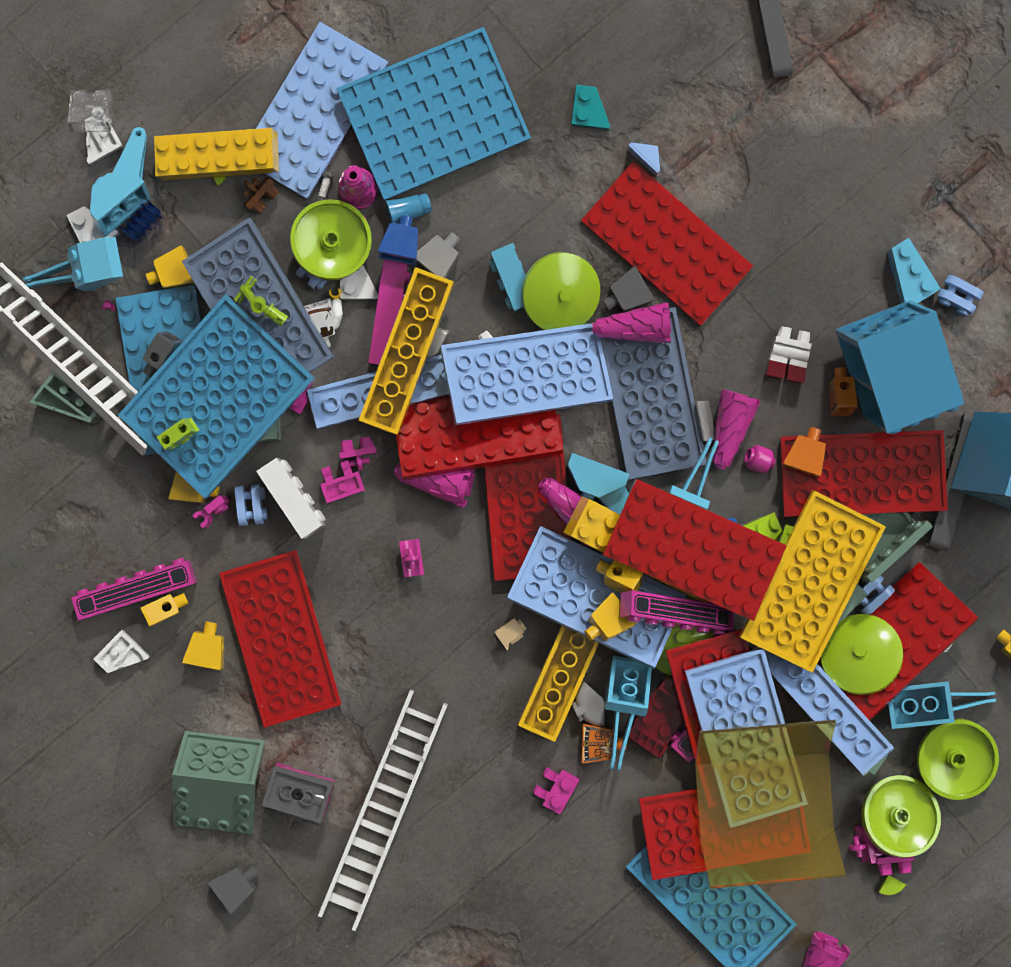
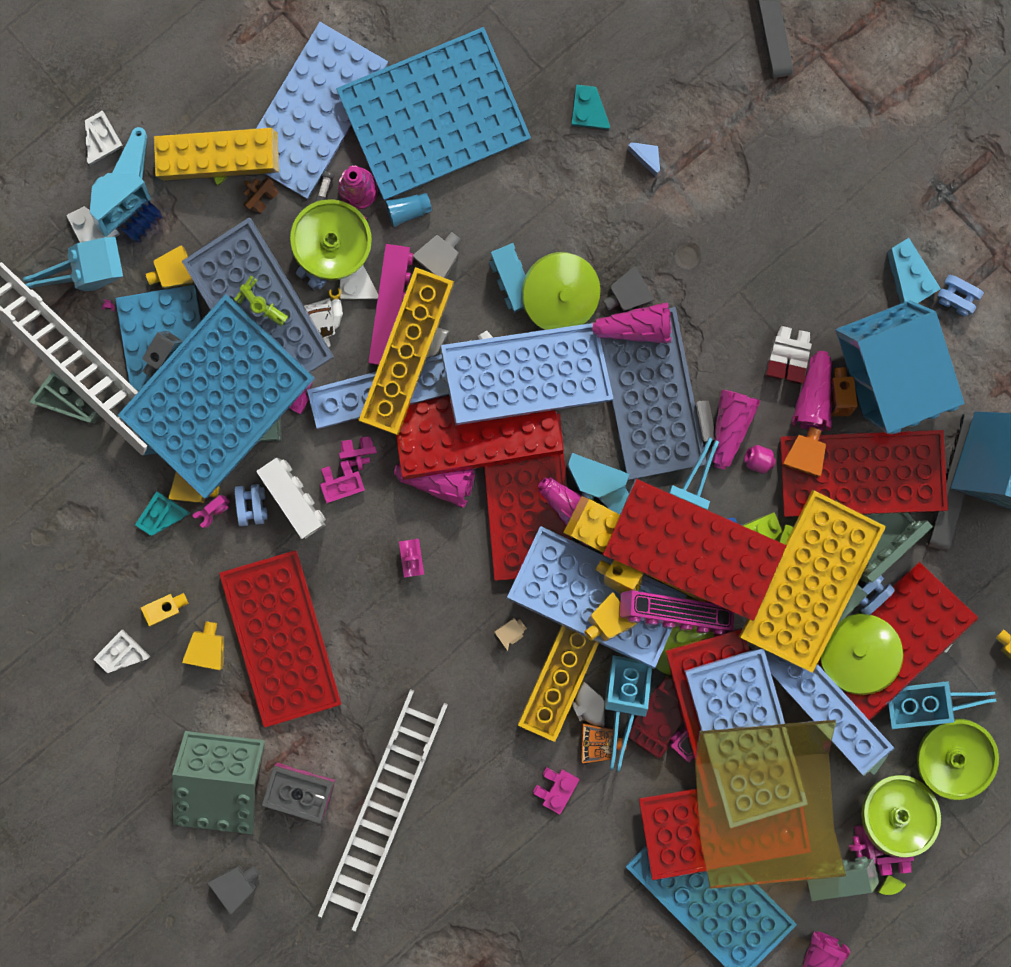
(90, 111): clear piece -> none
(133, 590): brick -> none
(160, 514): none -> teal wing
(178, 434): lime piece -> none
(400, 242): blue torso -> none
(666, 243): red plate -> none
(814, 401): none -> dark pink cone
(859, 879): none -> sand green piece

